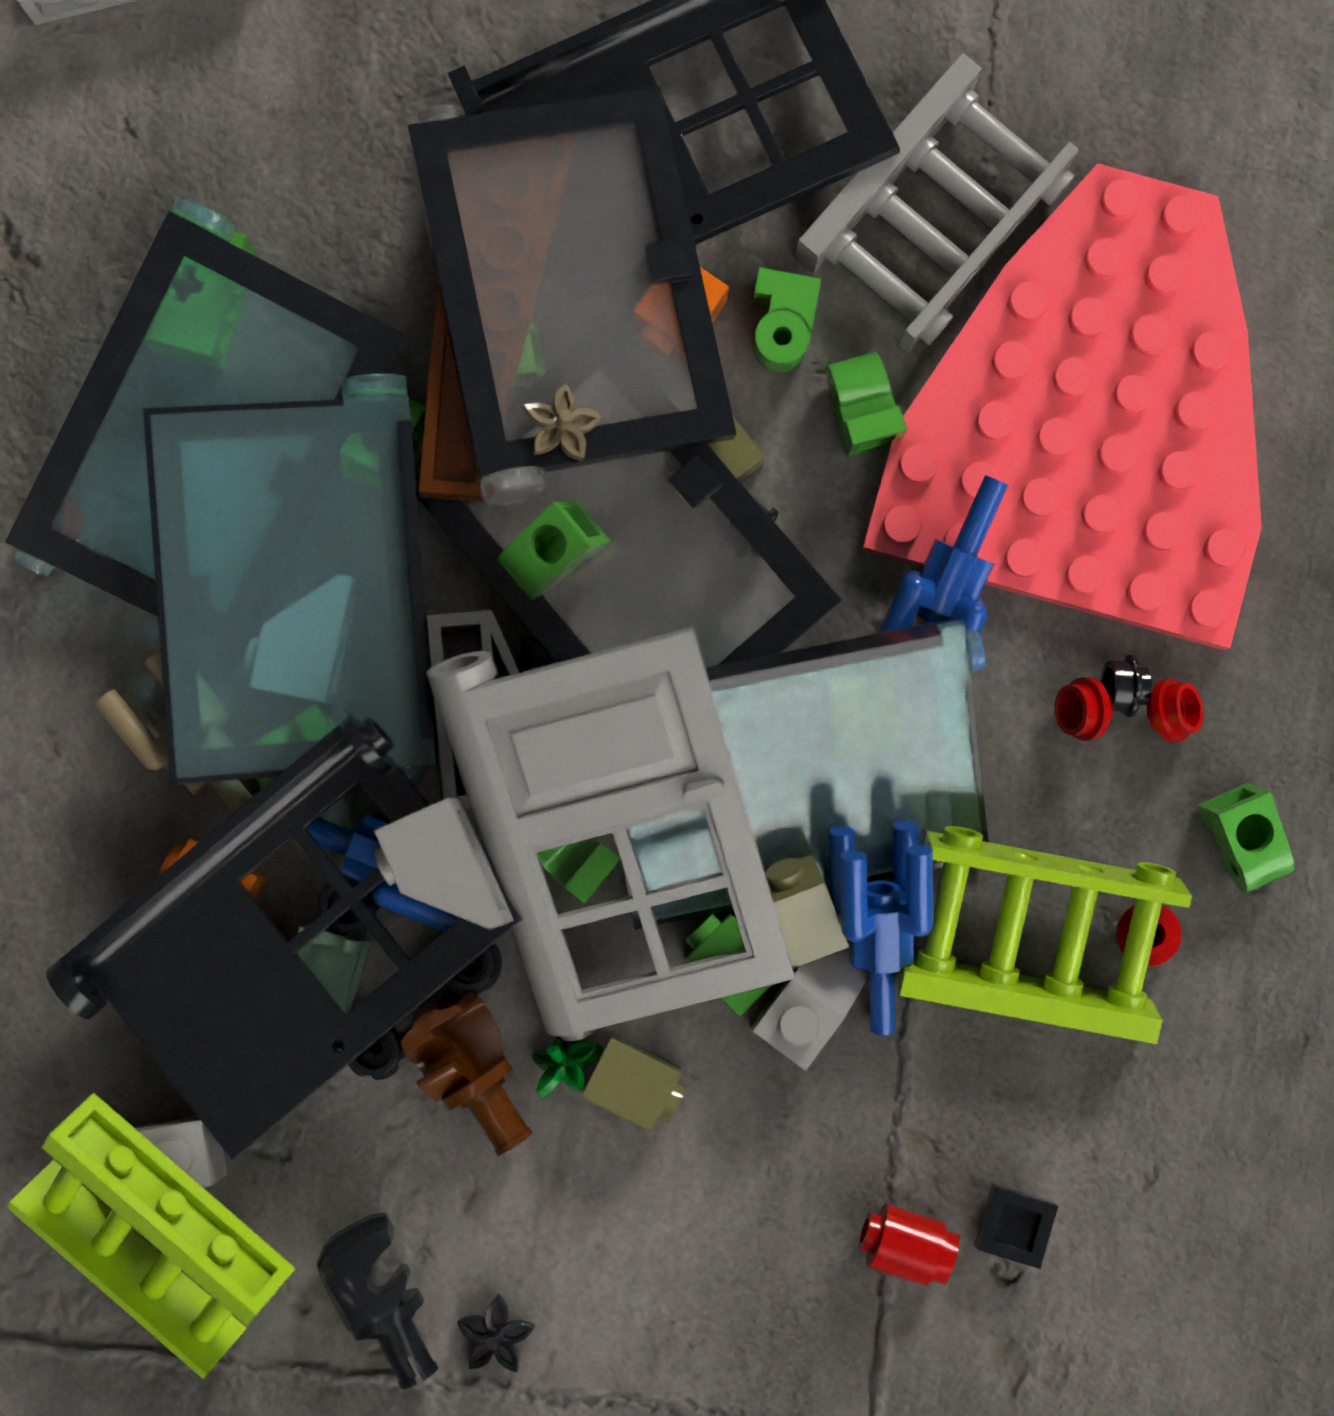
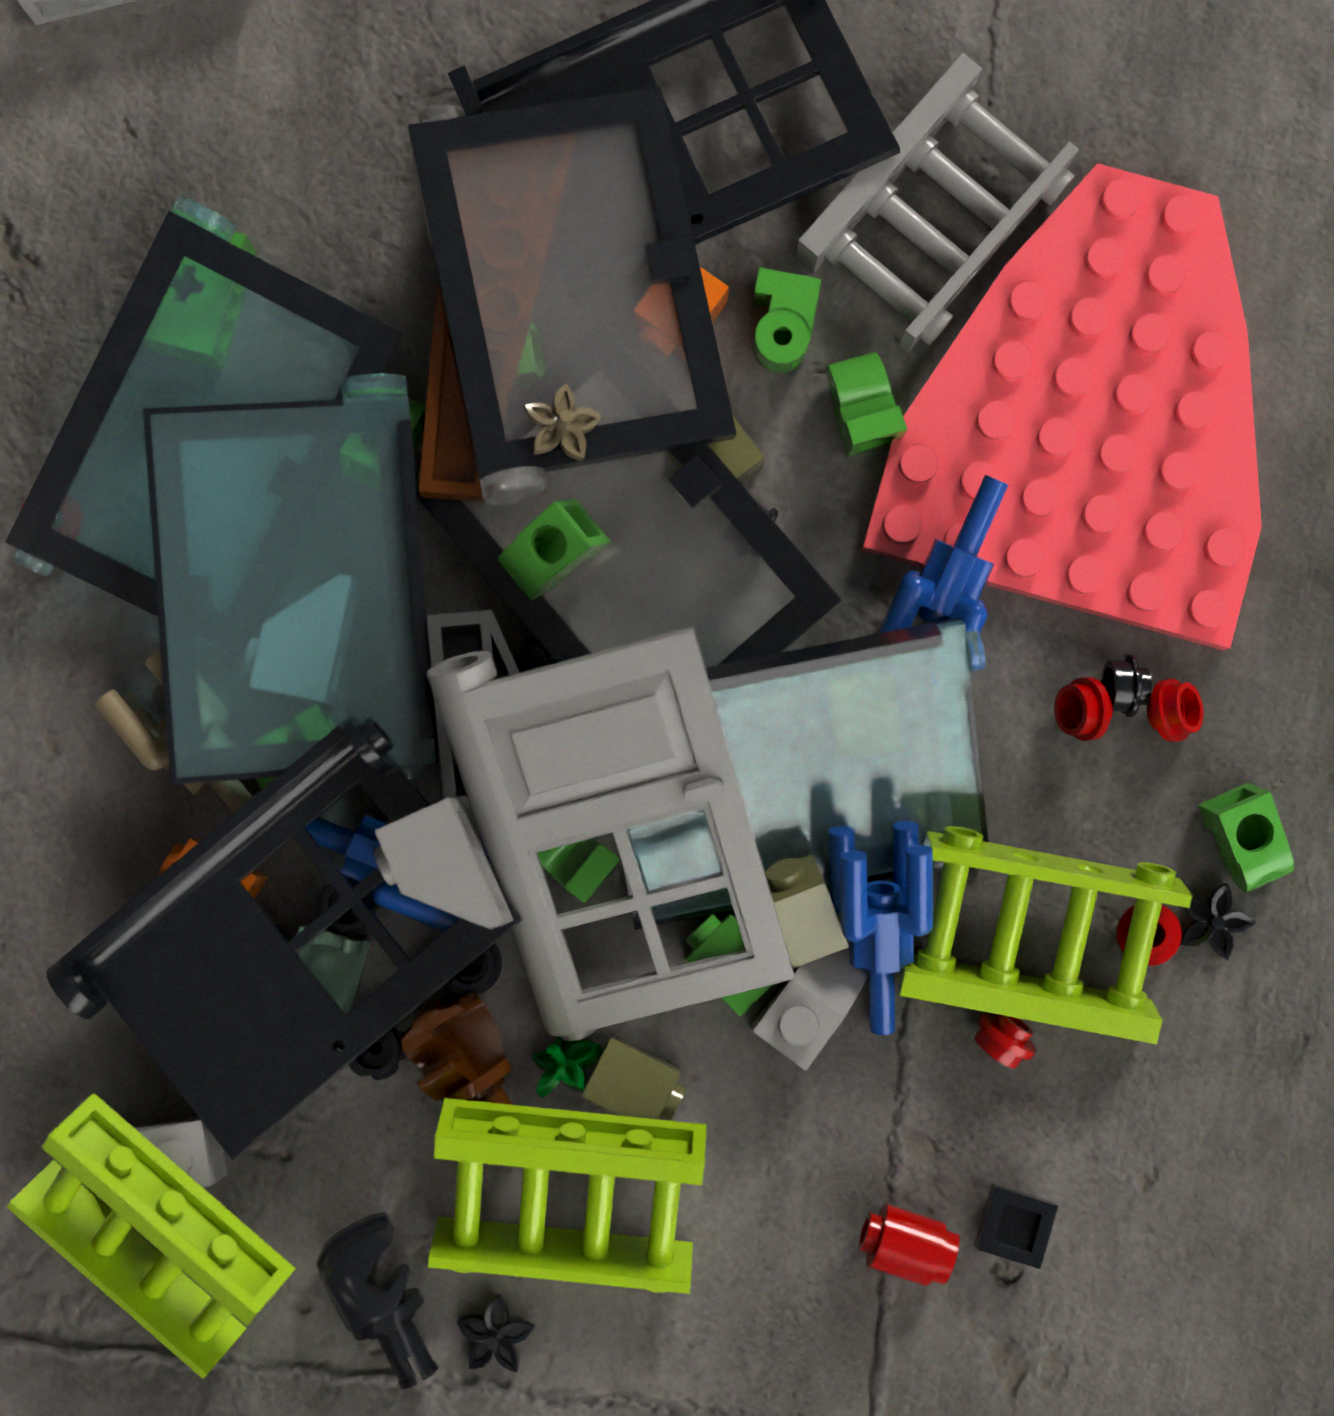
(575, 1143): none -> lime fence
(1005, 1039): none -> red plate
(1215, 922): none -> black plant

